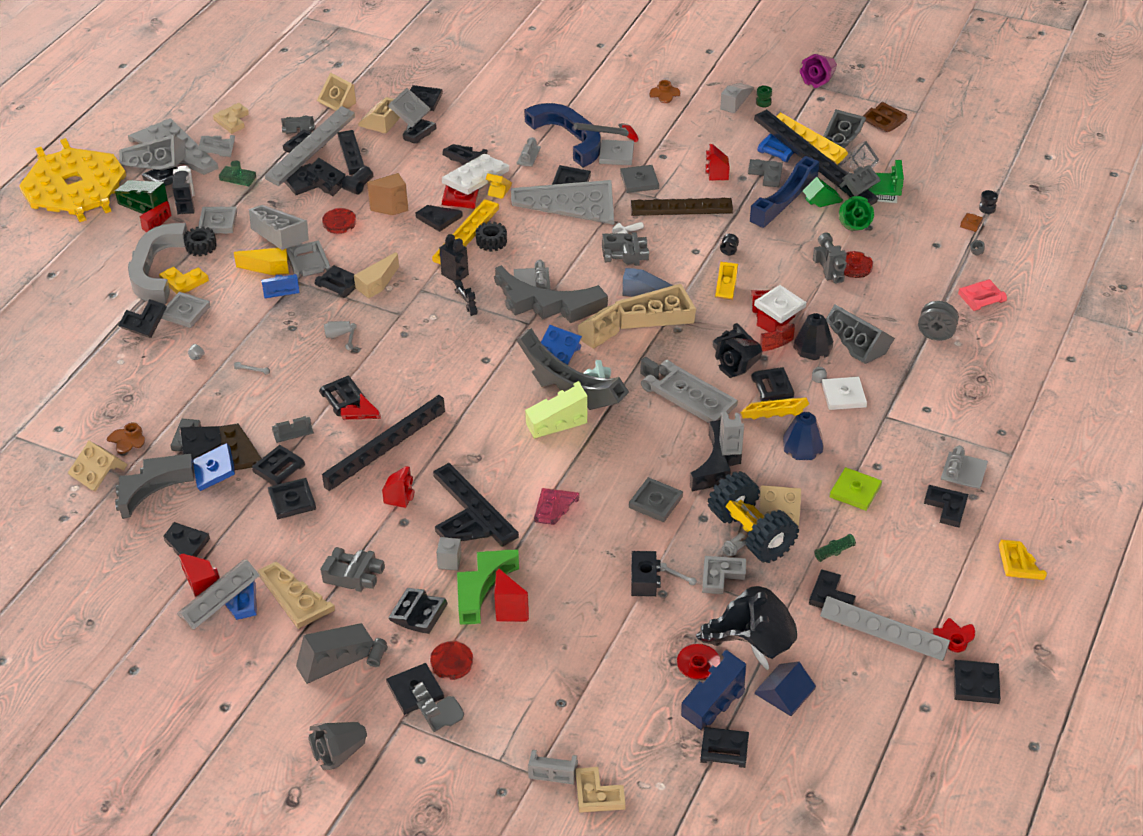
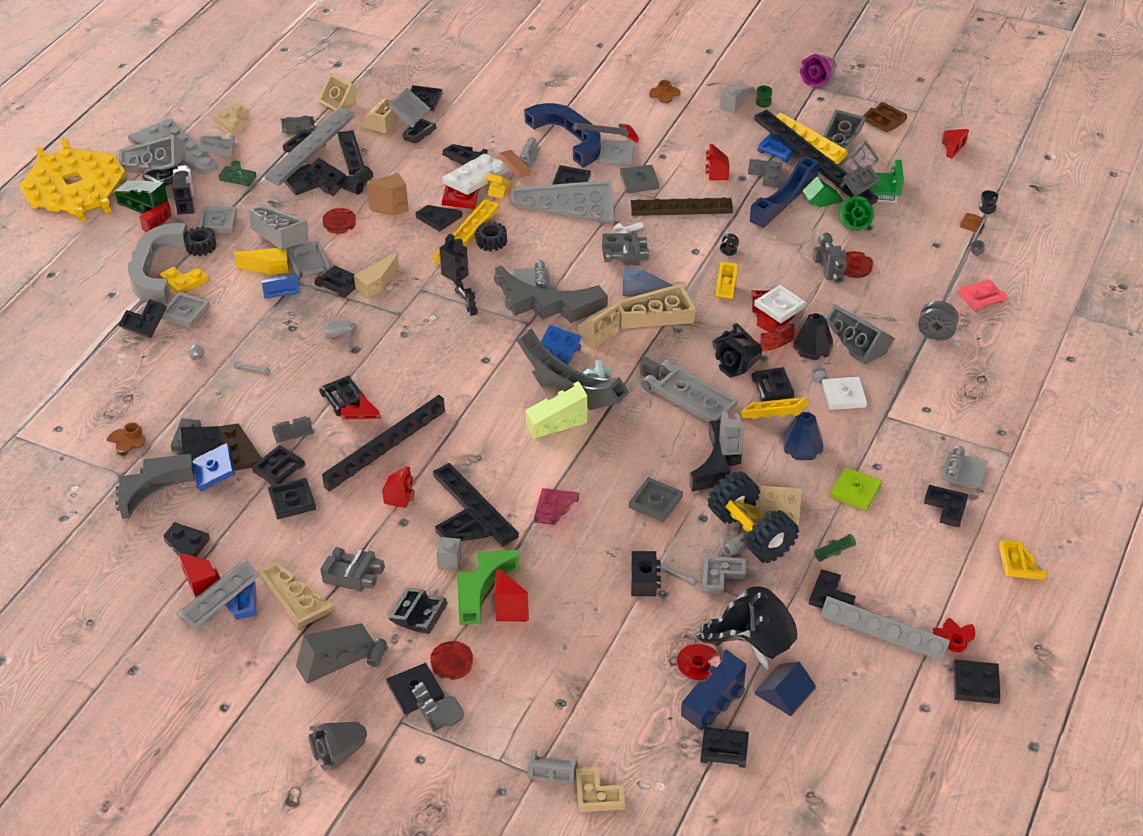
(94, 465): tan bracket -> none
(514, 163): none -> nougat tile
(954, 141): none -> red slope

